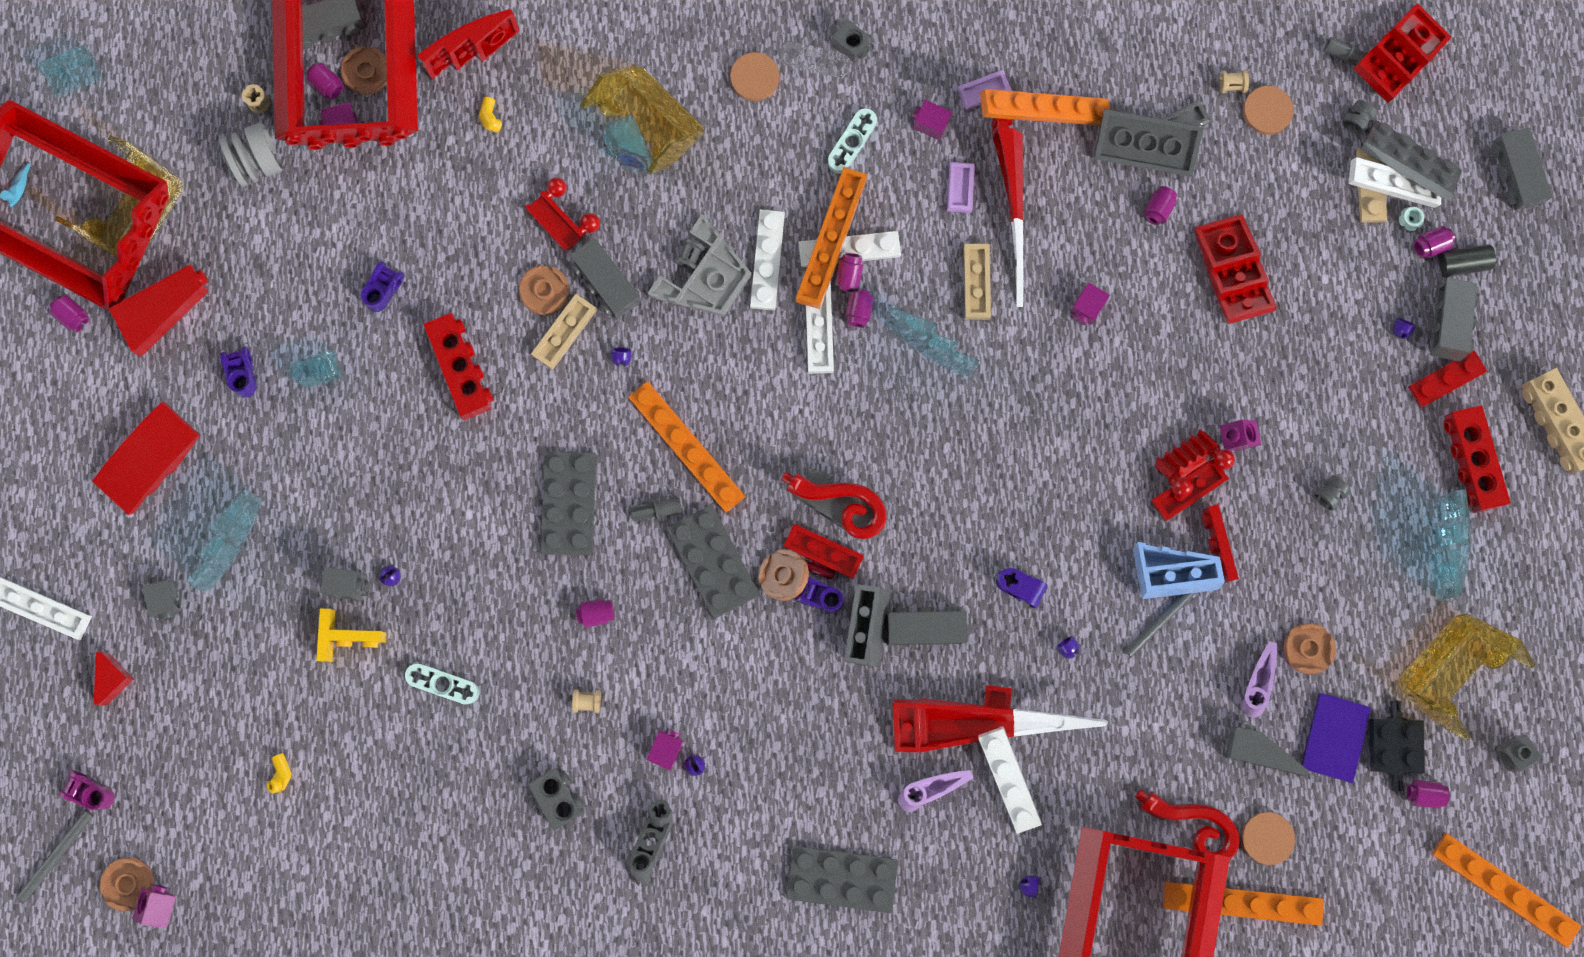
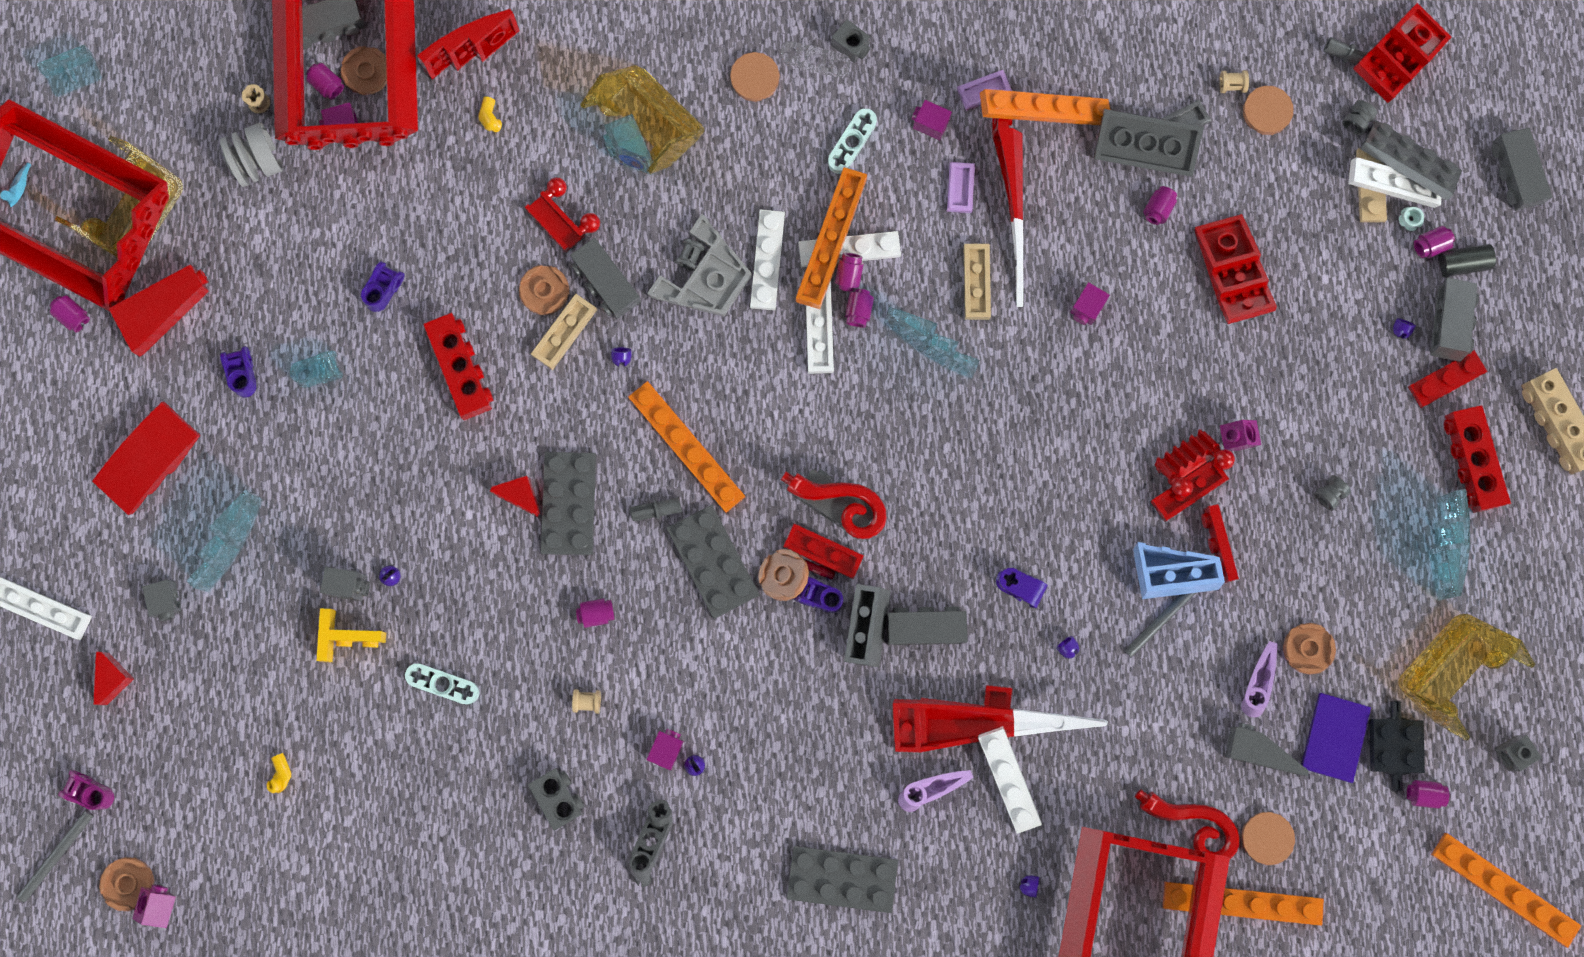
(519, 493): none -> red slope

